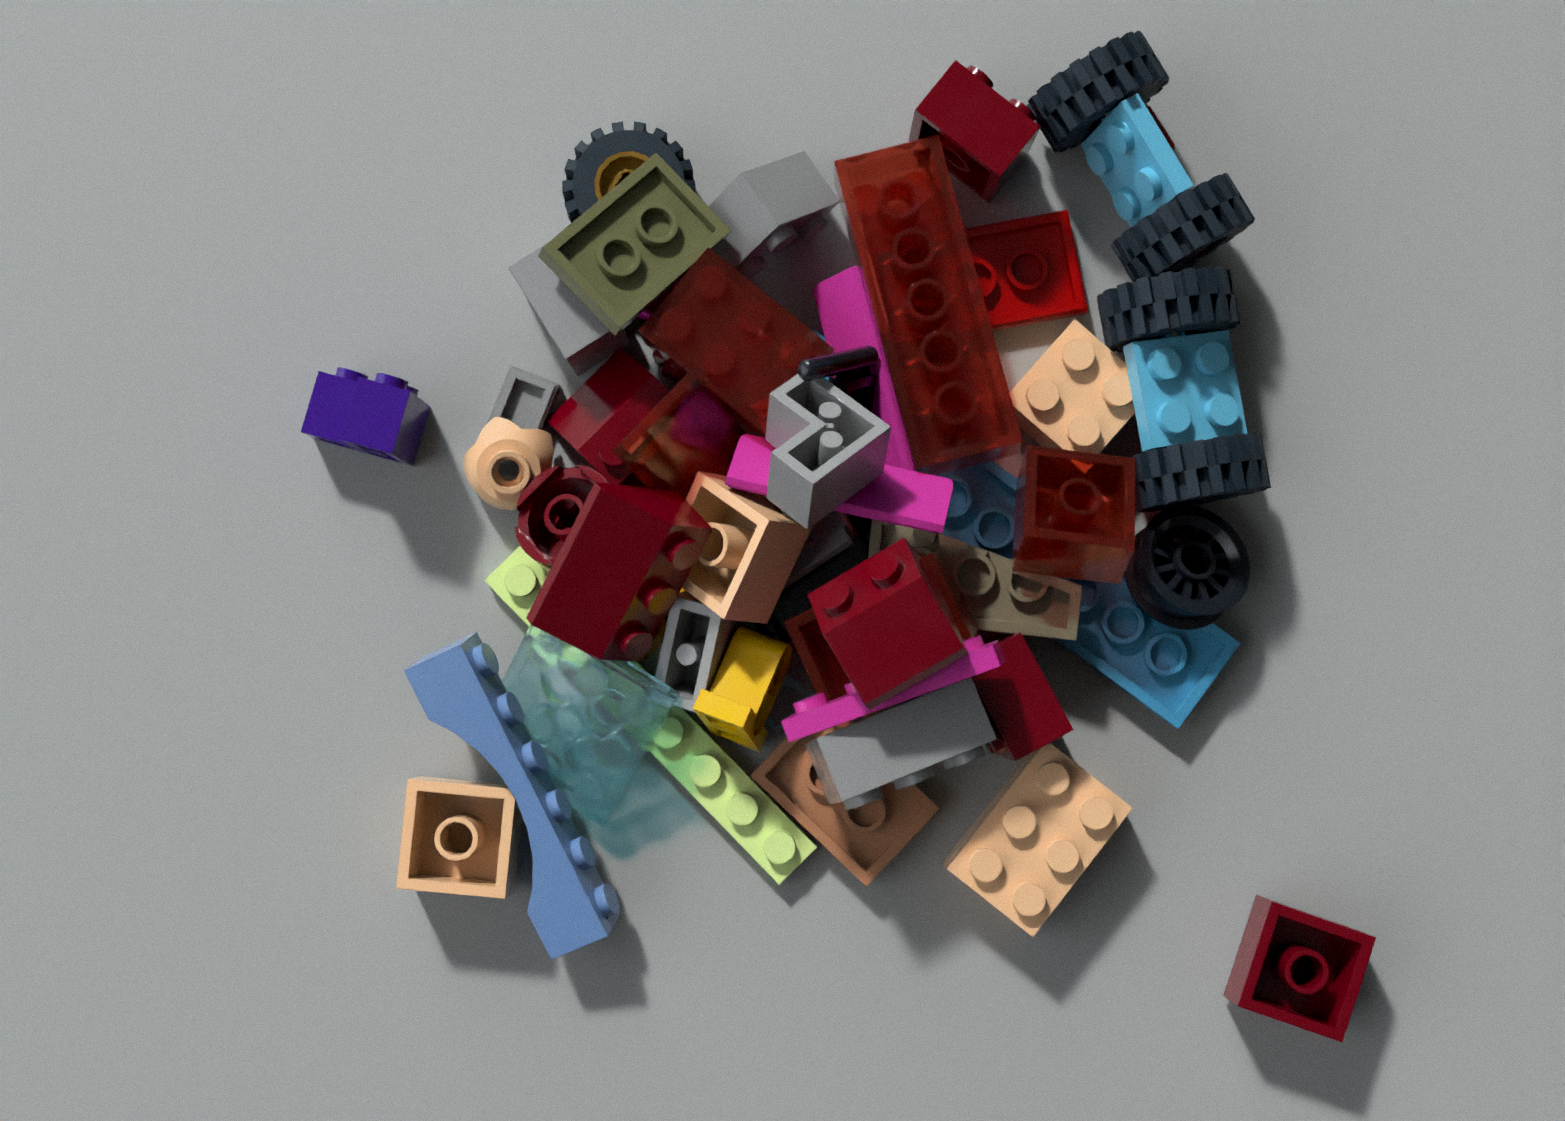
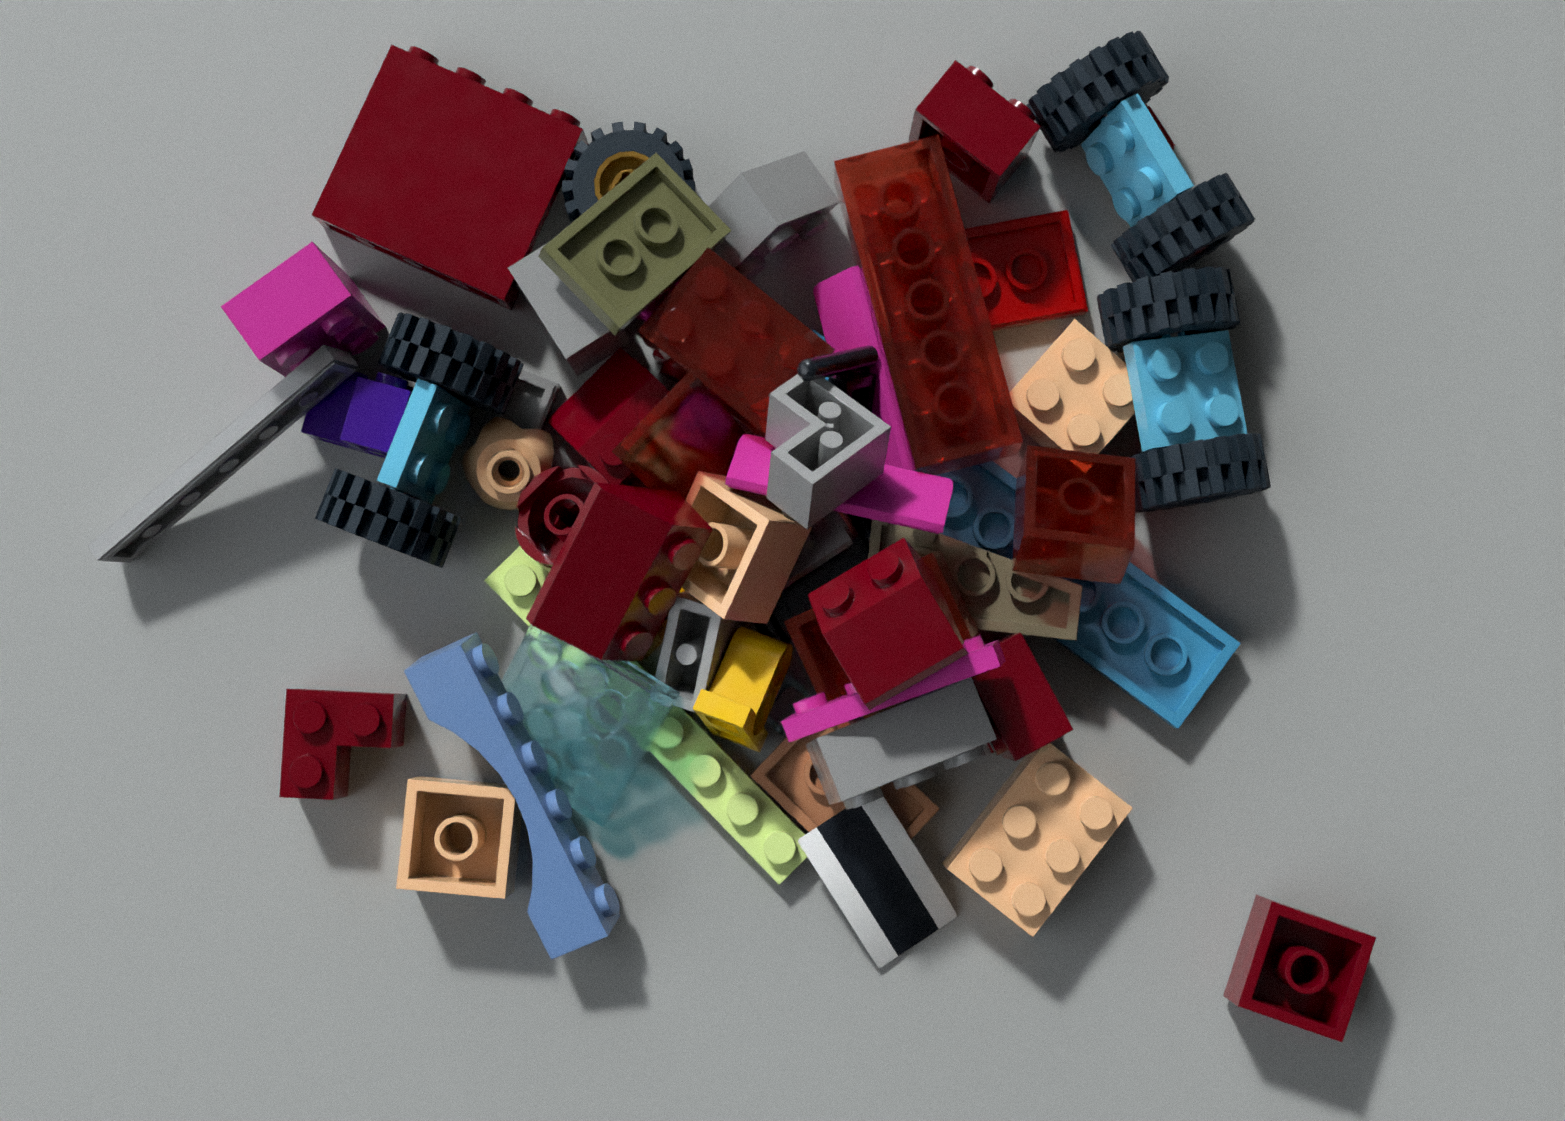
(224, 455): none -> light grey tile
(300, 309): none -> dark pink brick
(320, 735): none -> dark red brick
(448, 173): none -> dark red panel
(448, 374): none -> black plate
(878, 879): none -> sticker
(1207, 548): black wheel -> none

